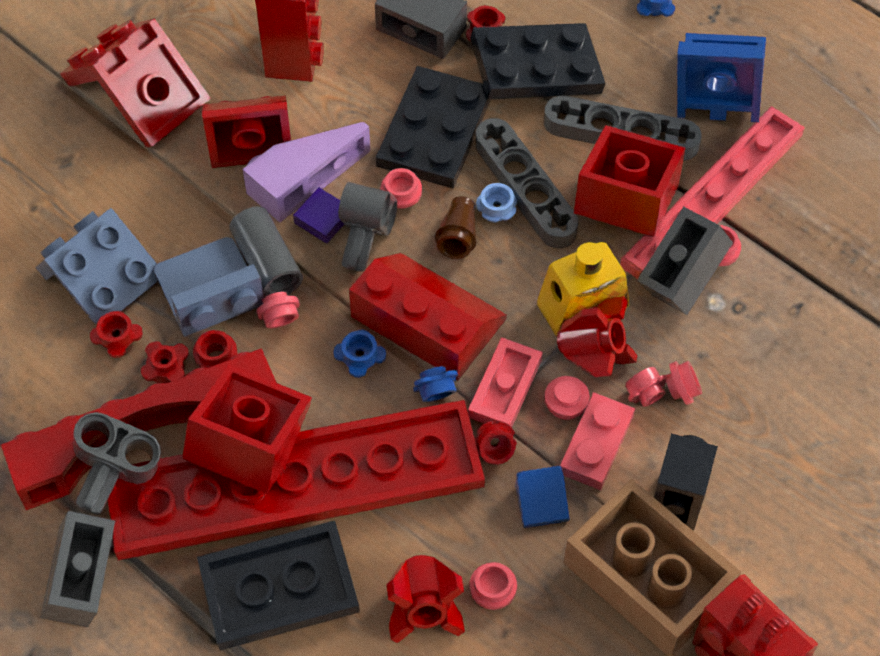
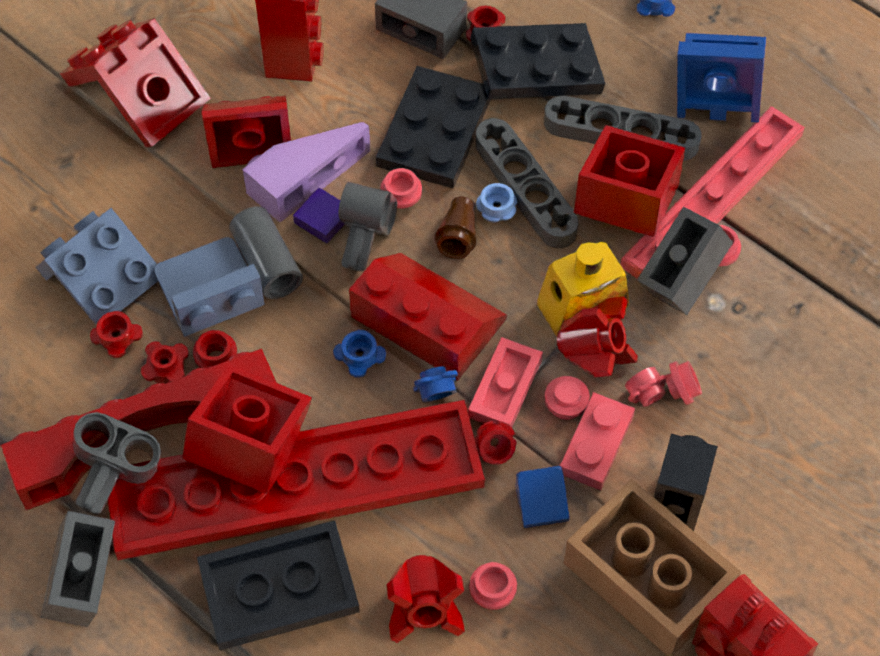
(278, 309): coral plate -> none

